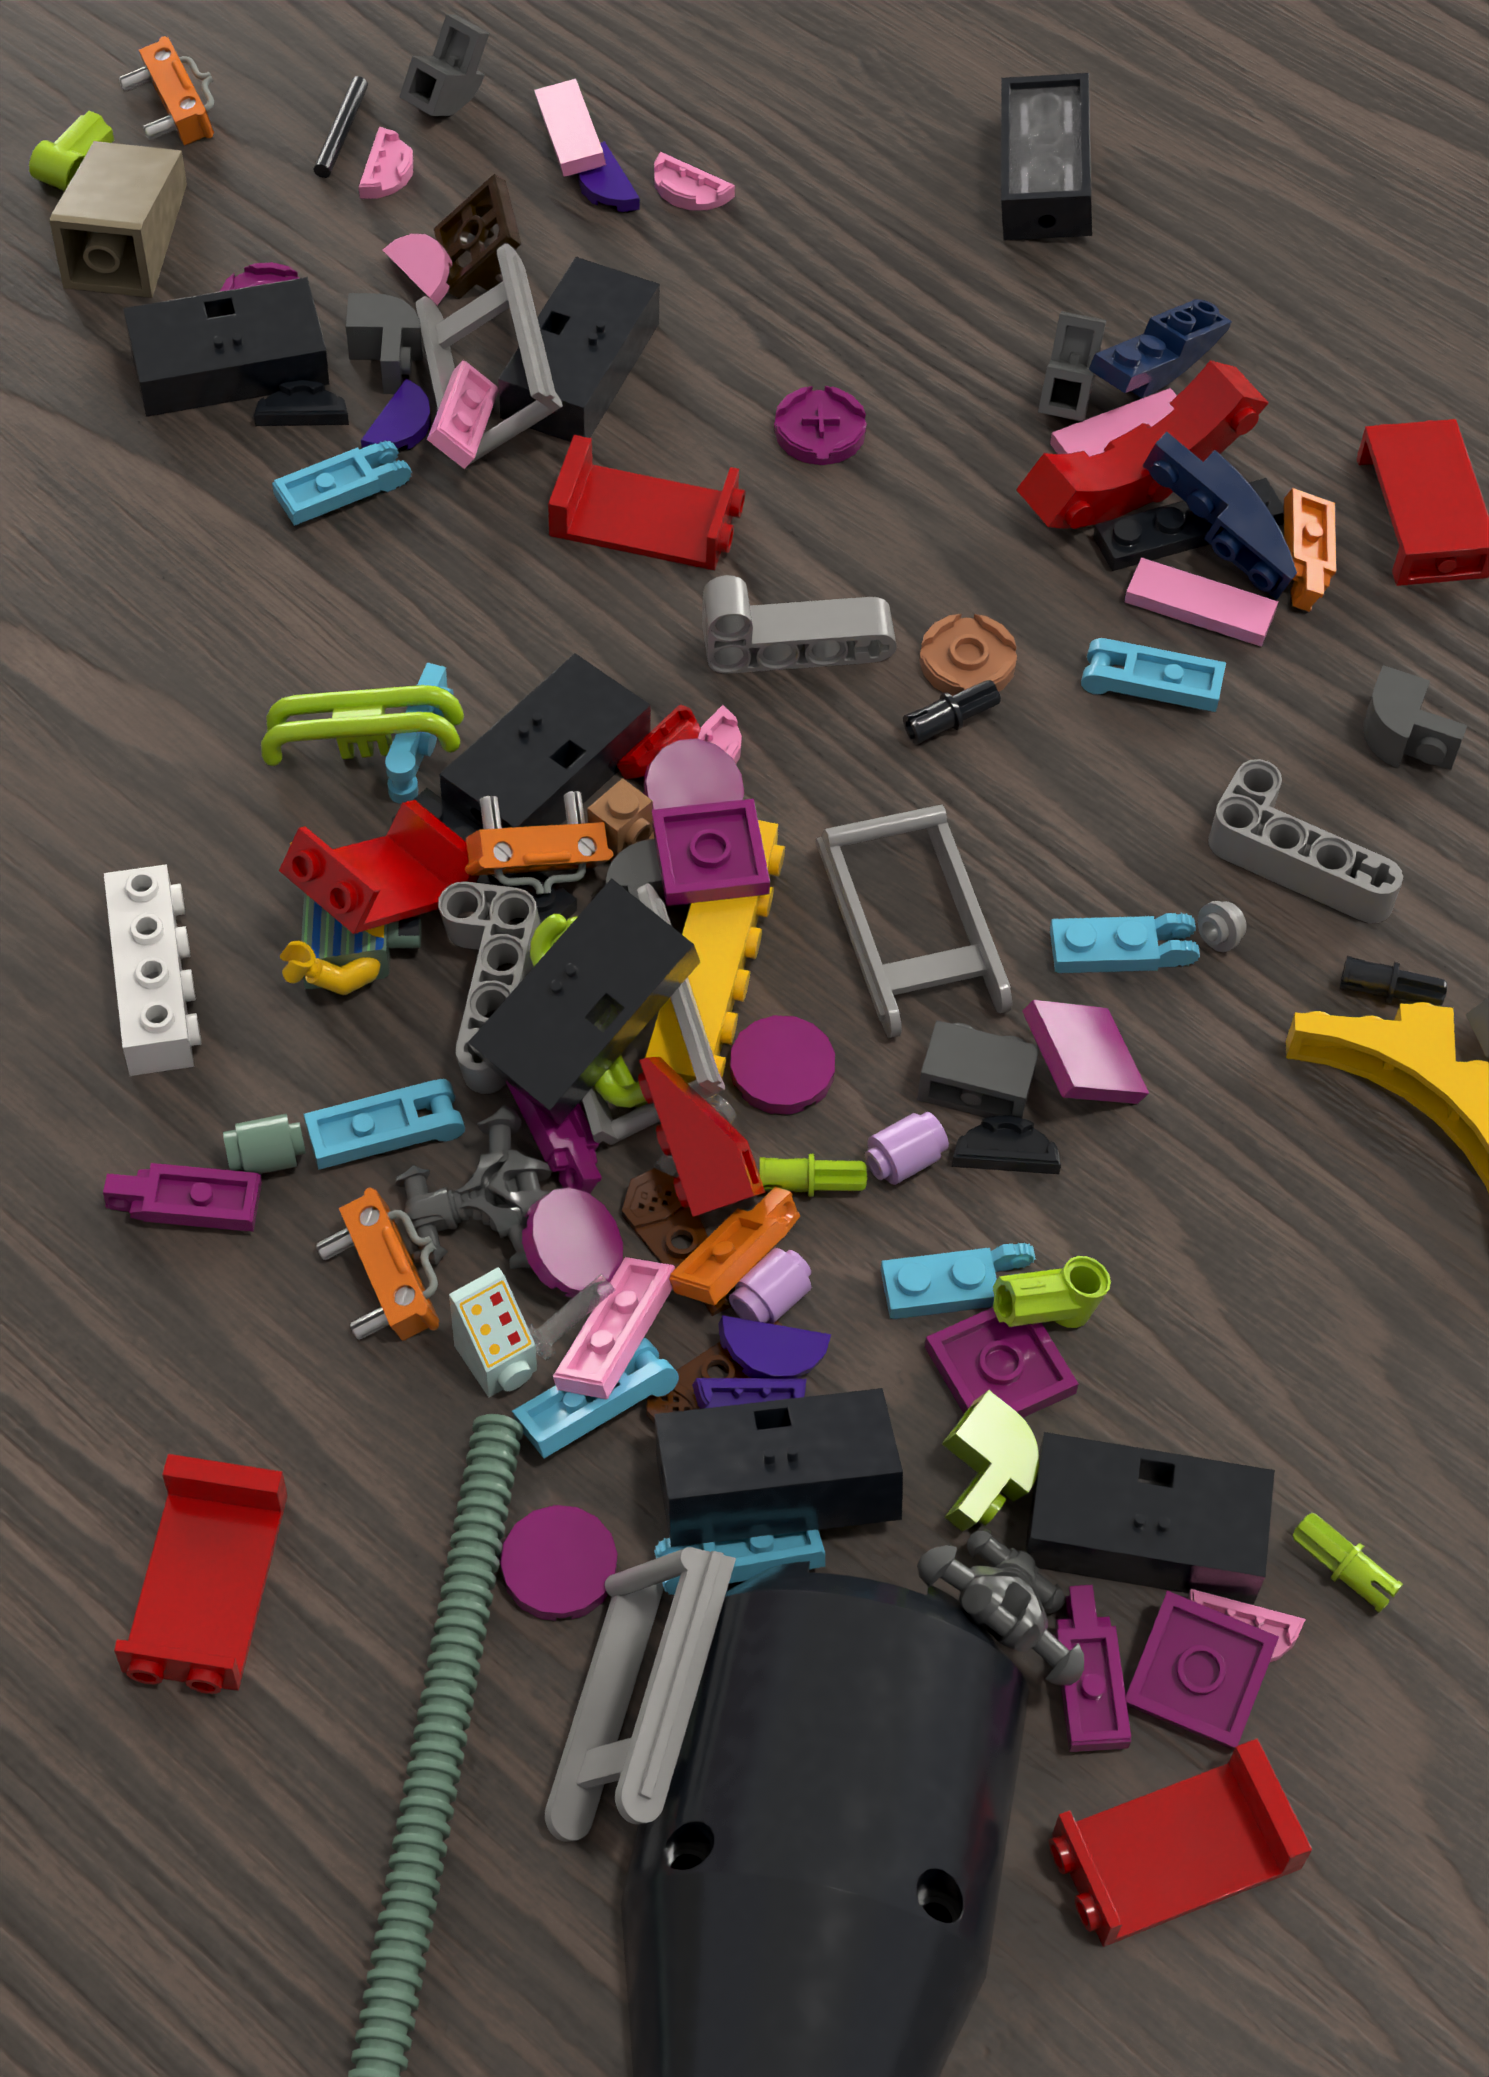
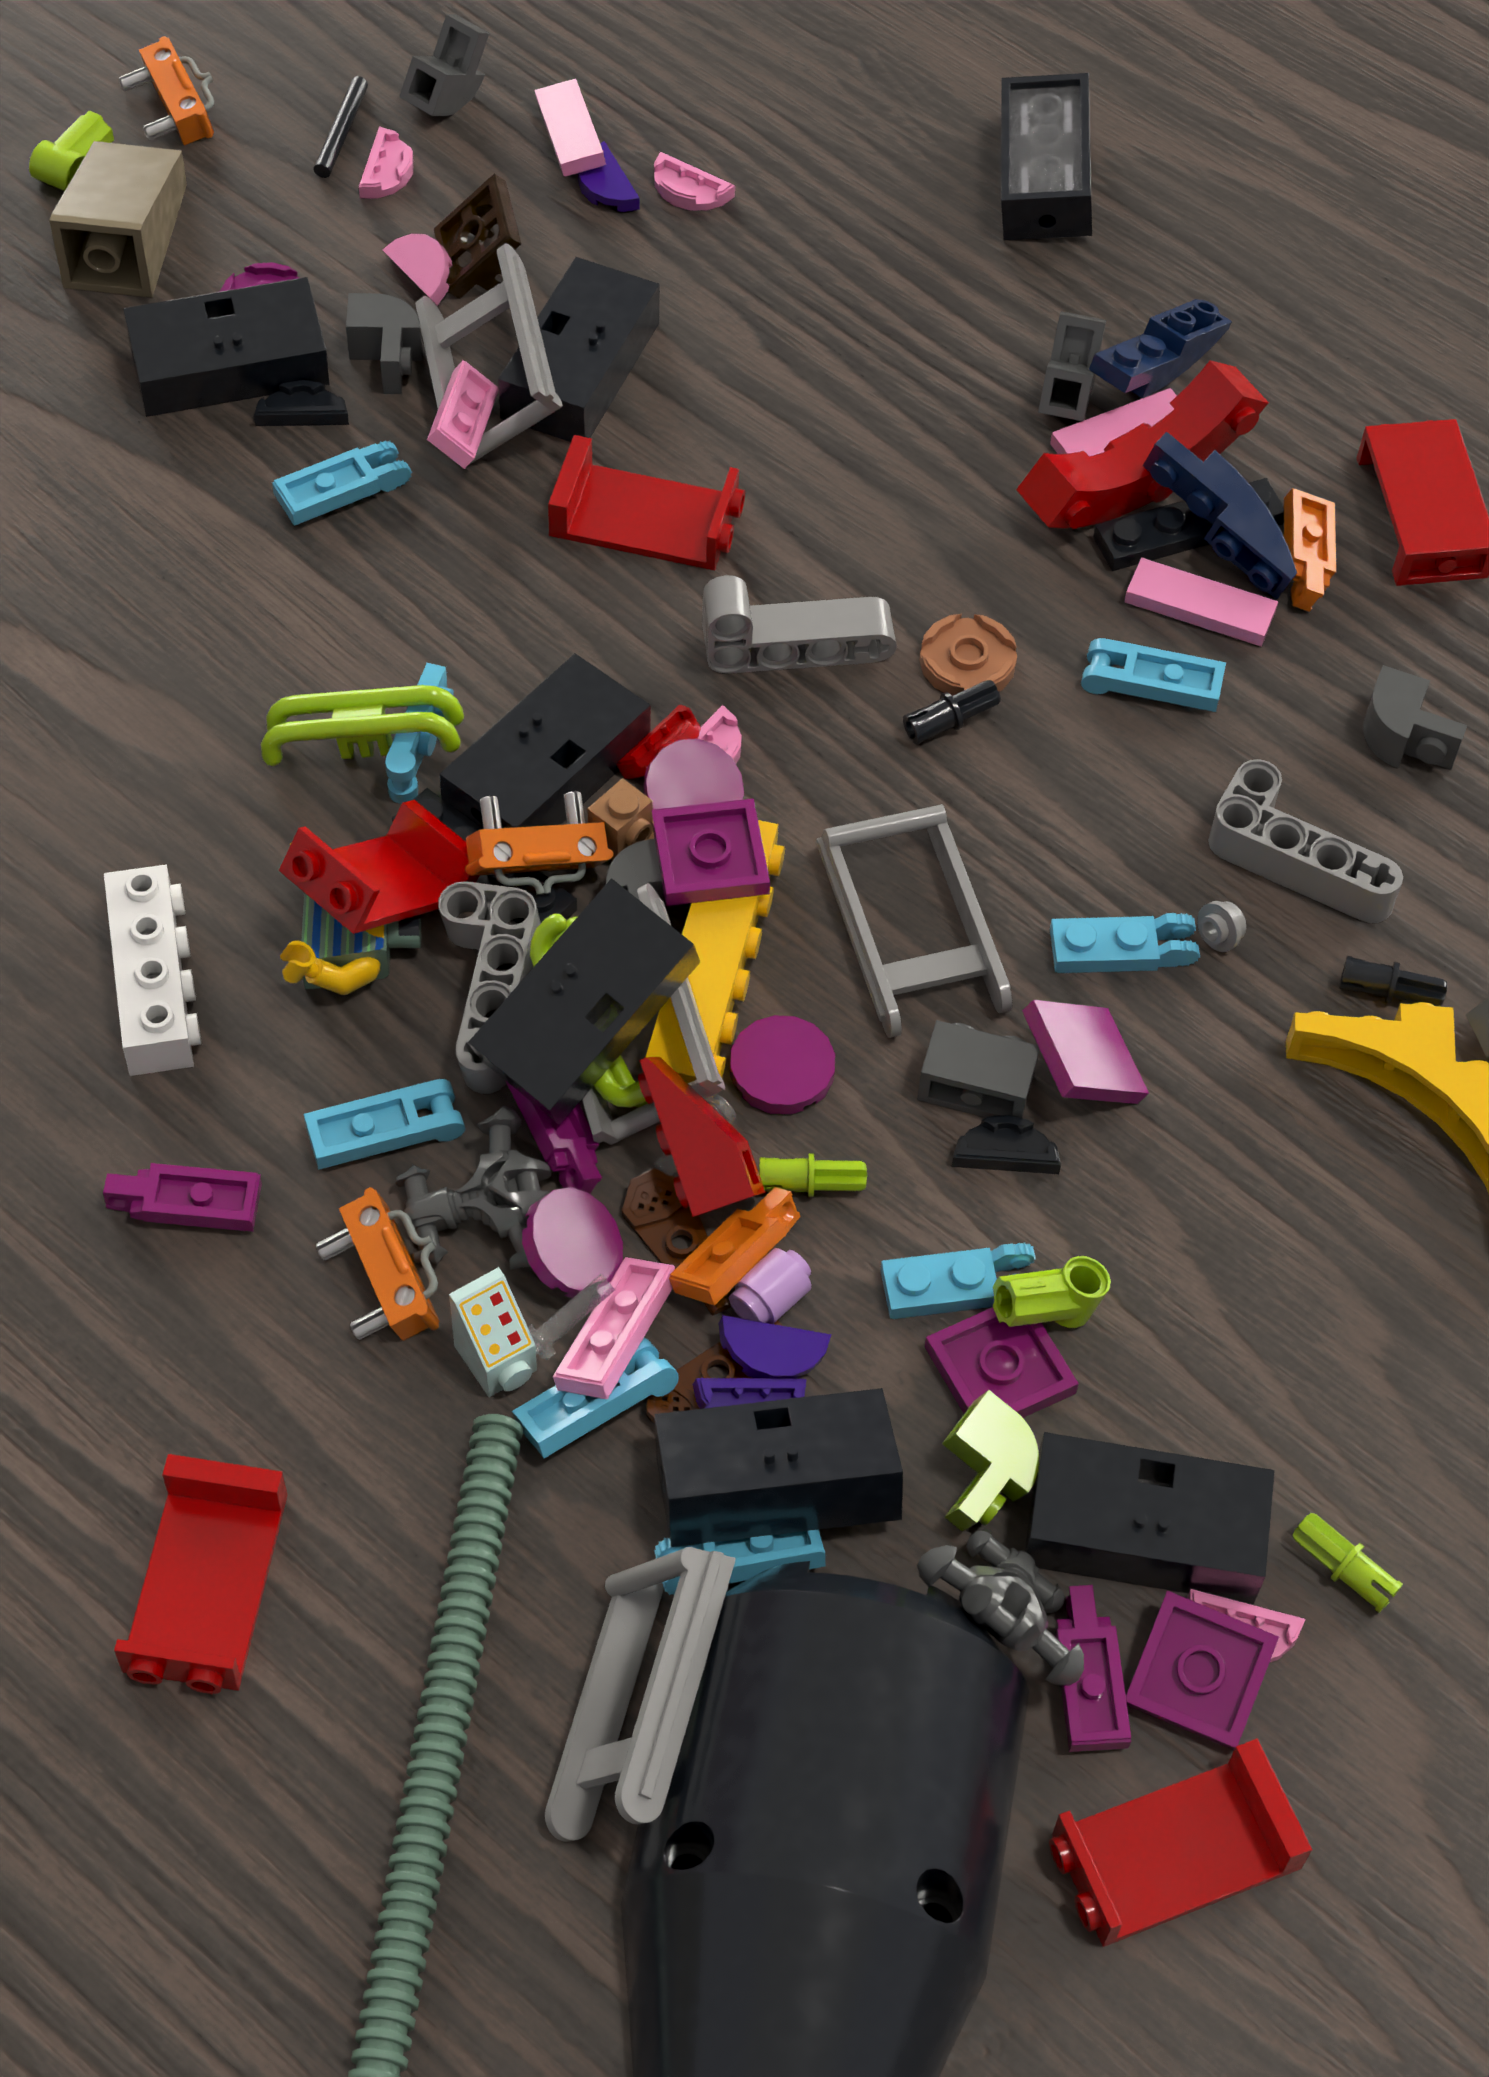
(264, 1145): sand green brick -> none
(403, 419): dark purple tile -> none
(558, 1562): magenta tile -> none
(820, 425): magenta tile -> none
(906, 1147): lavender brick -> none

